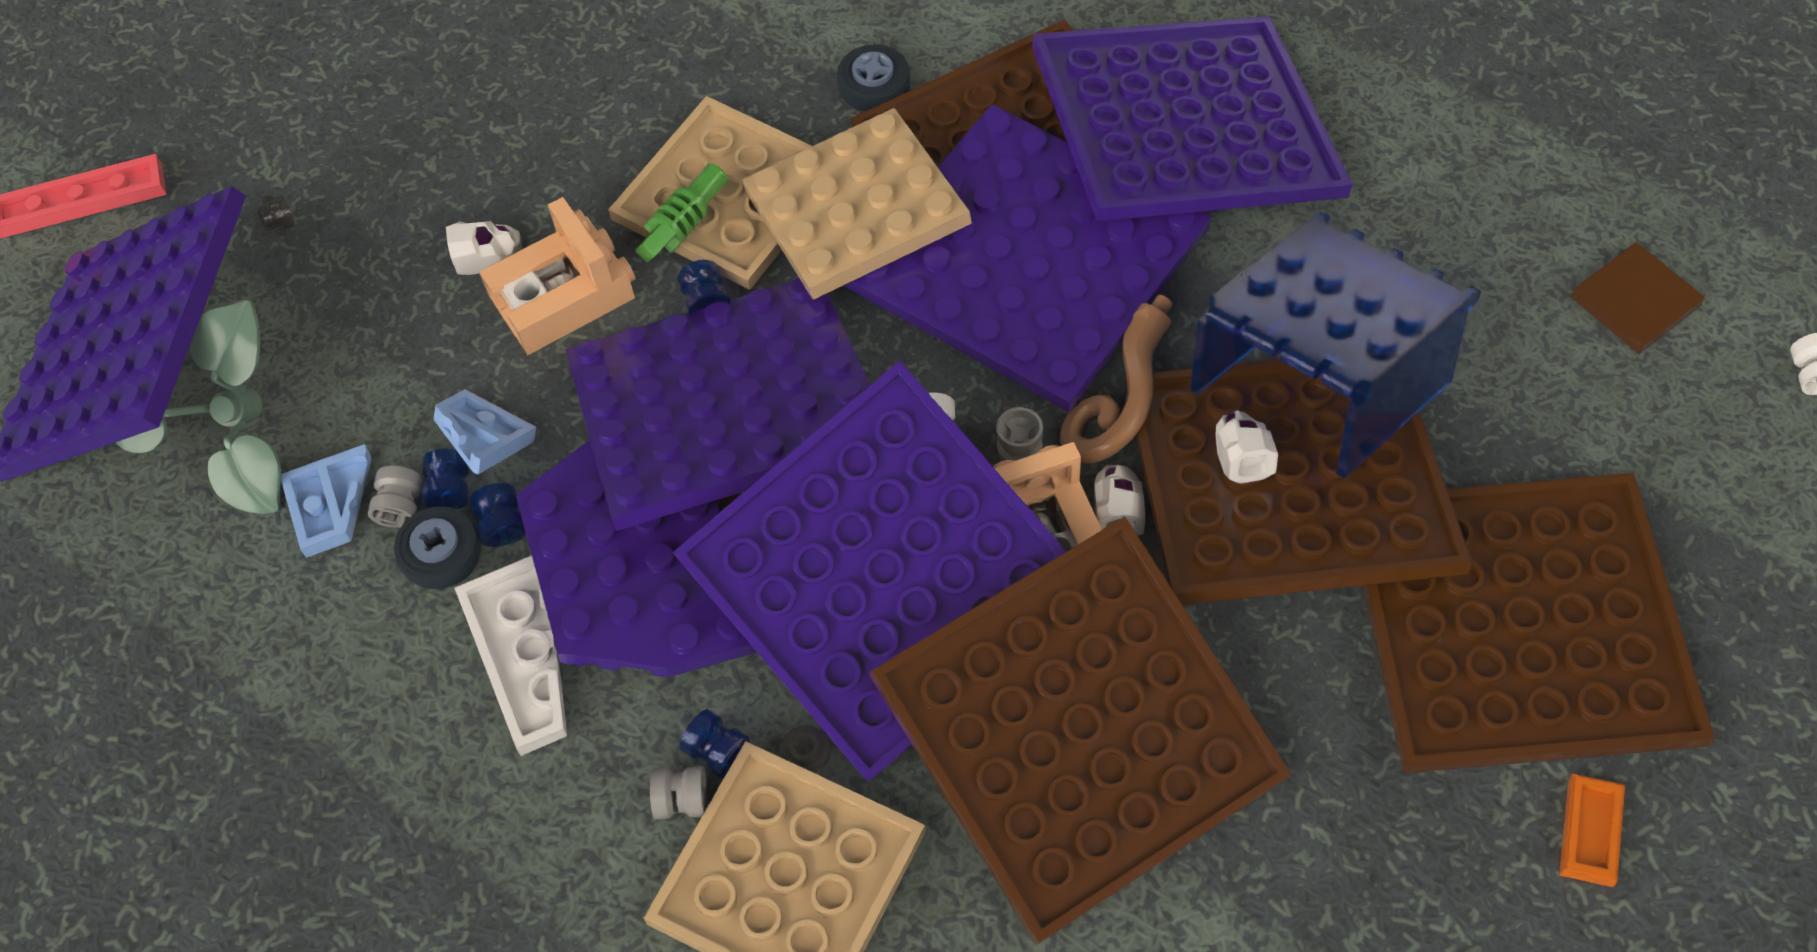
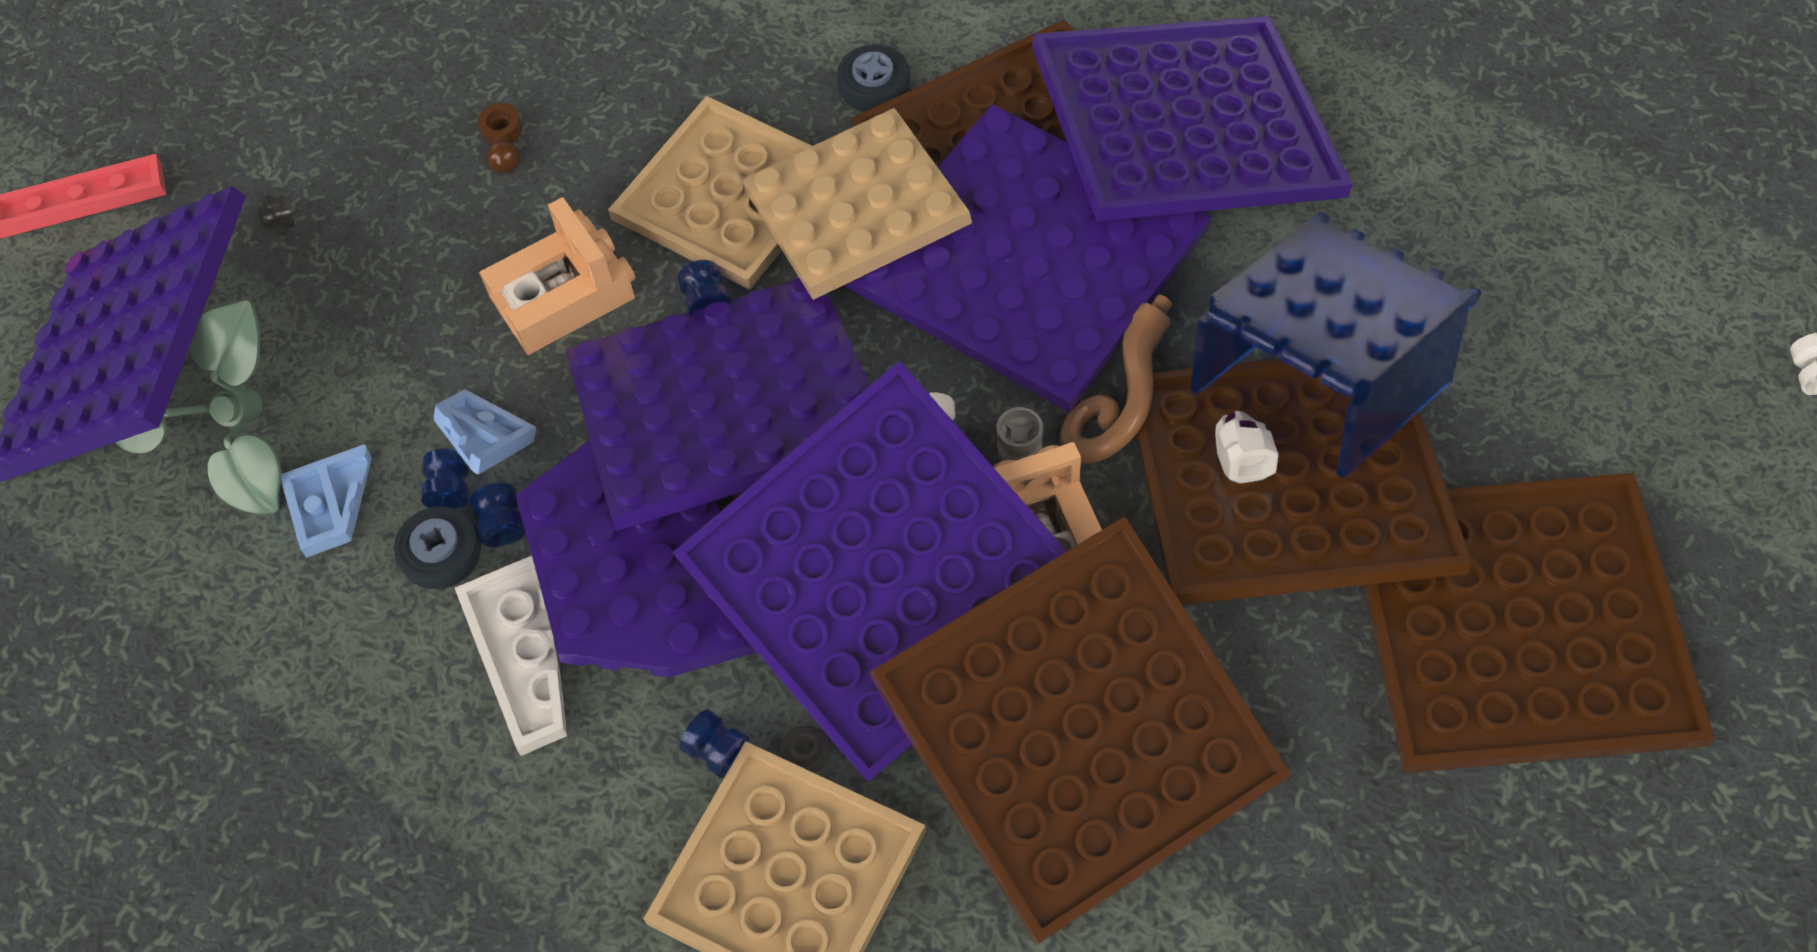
(395, 495): light grey wheel -> none
(480, 245): white rock -> none
(502, 154): none -> reddish brown plate
(678, 792): light grey wheel -> none
(681, 213): bright green hinge -> none
(1119, 495): white rock -> none
(1592, 830): orange tile -> none
(1637, 297): reddish brown tile -> none

